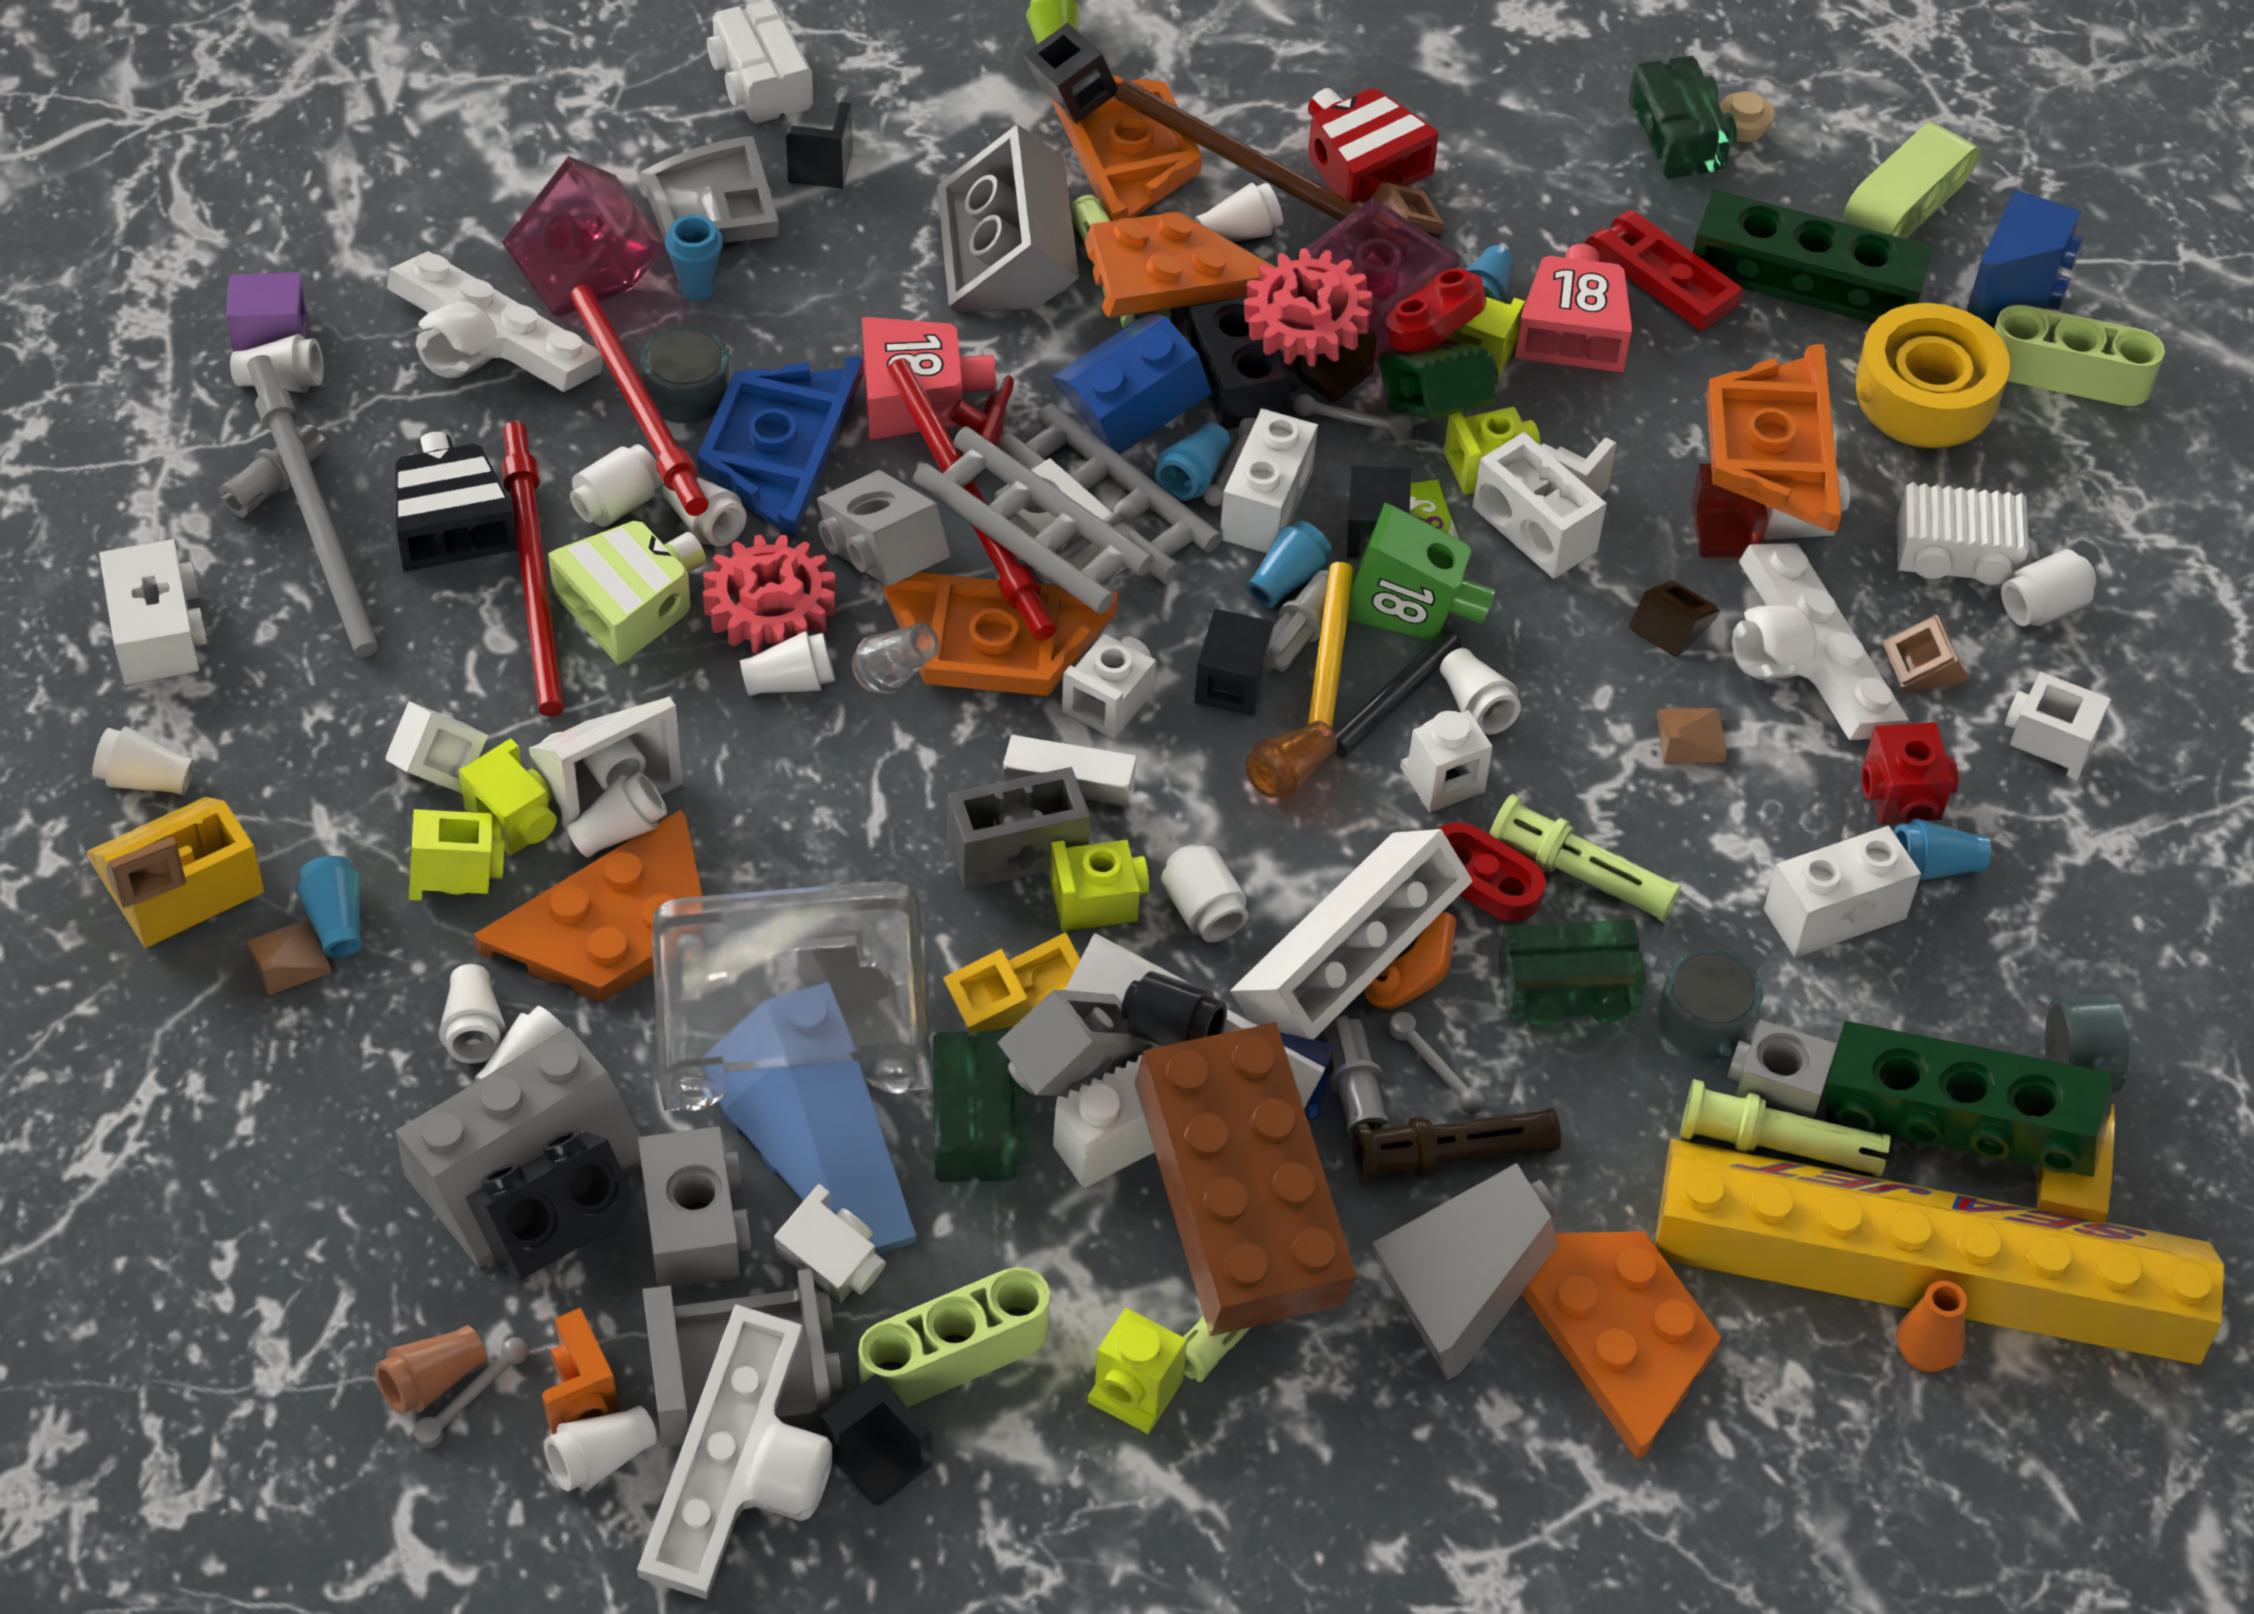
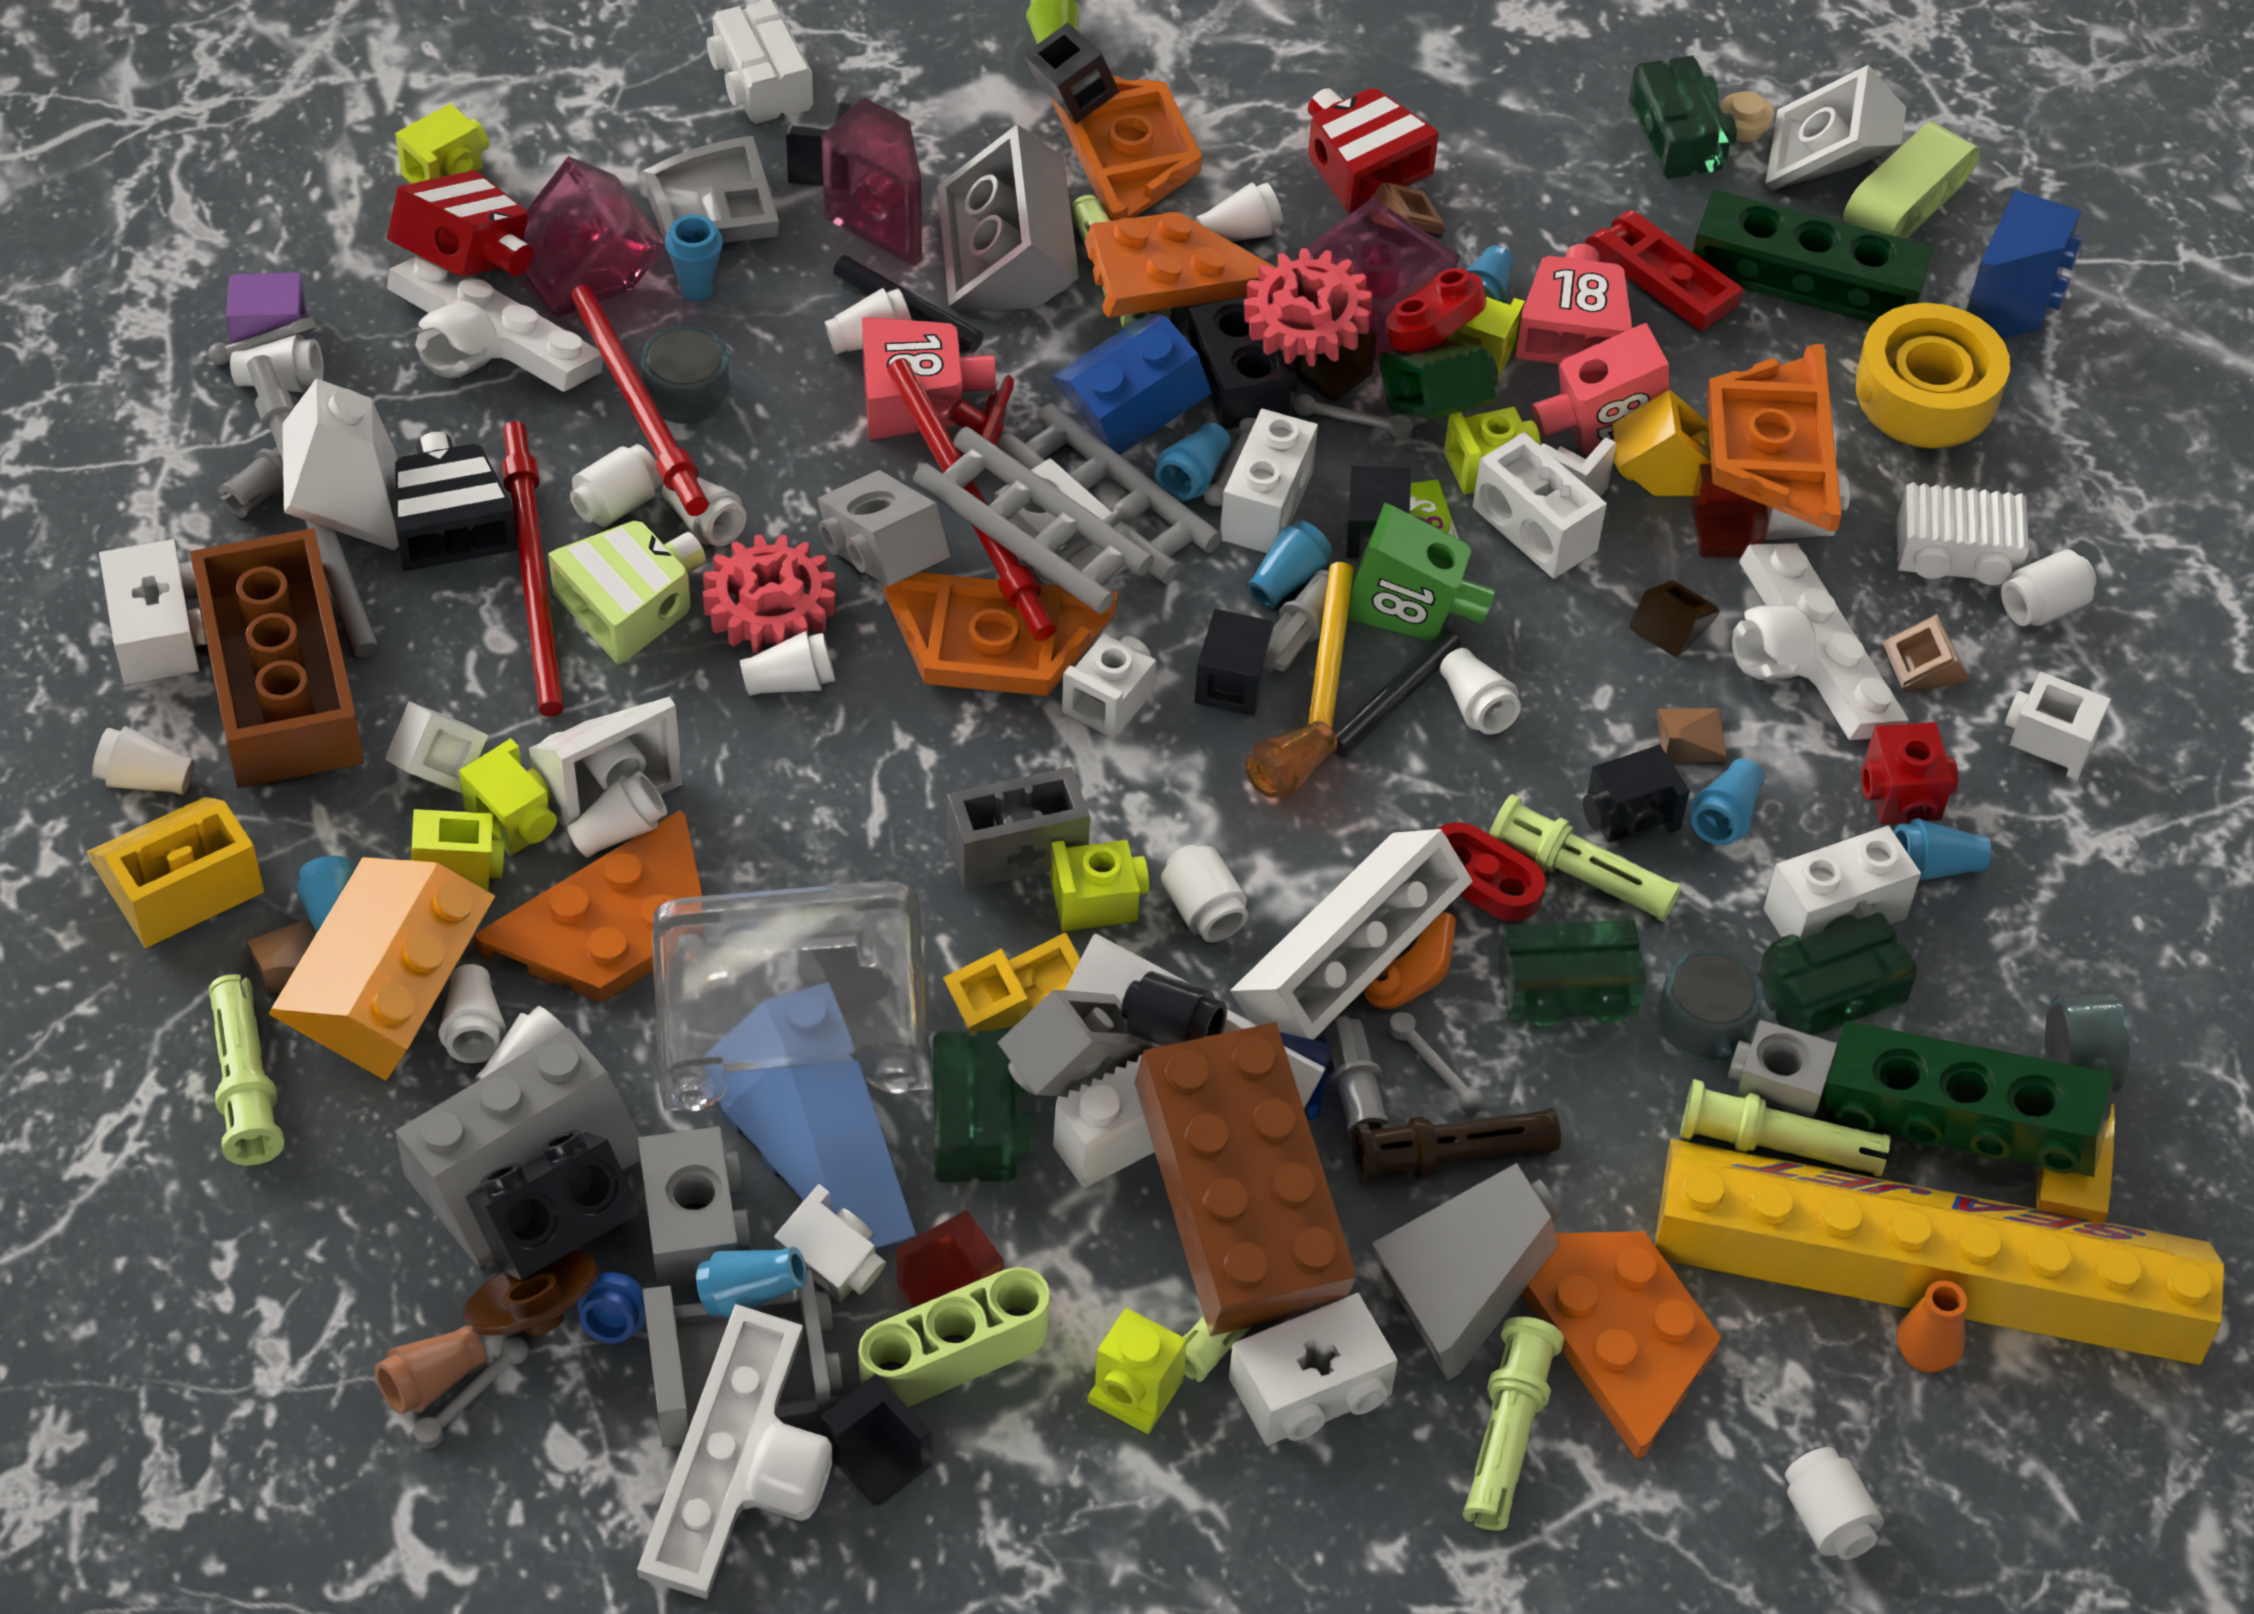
(146, 872): medium nougat slope -> none
(220, 353): none -> light grey hinge
(245, 1092): none -> yellowish green pin
(276, 658): none -> dark orange brick
(340, 465): none -> white slope
(382, 959): none -> light orange slope
(440, 145): none -> neon yellow brick
(461, 225): none -> red torso
(534, 1302): none -> reddish brown dish
(584, 1374): orange bracket -> none
(595, 1447): white cone -> none
(612, 1308): none -> blue plate
(748, 1278): none -> dark azure cone
(778, 436): blue wing -> none
(846, 327): none -> white cone
(874, 179): none -> clear pink slope
(893, 657): clear cone -> none
(919, 309): none -> black bar
(945, 1259): none -> clear red panel
(1100, 773): white slope -> none
(1235, 151): reddish brown bar -> none
(1313, 1370): none -> white brick
(1440, 745): white brick -> none
(1517, 1394): none -> yellowish green pin
(1604, 387): none -> coral torso
(1635, 795): none -> black brick
(1662, 446): none -> yellow slope
(1727, 804): none -> dark azure cone
(1833, 1504): none -> white brick
(1835, 129): none -> white slope
(1836, 974): none -> clear green brick
(2080, 355): yellowish green beam -> none

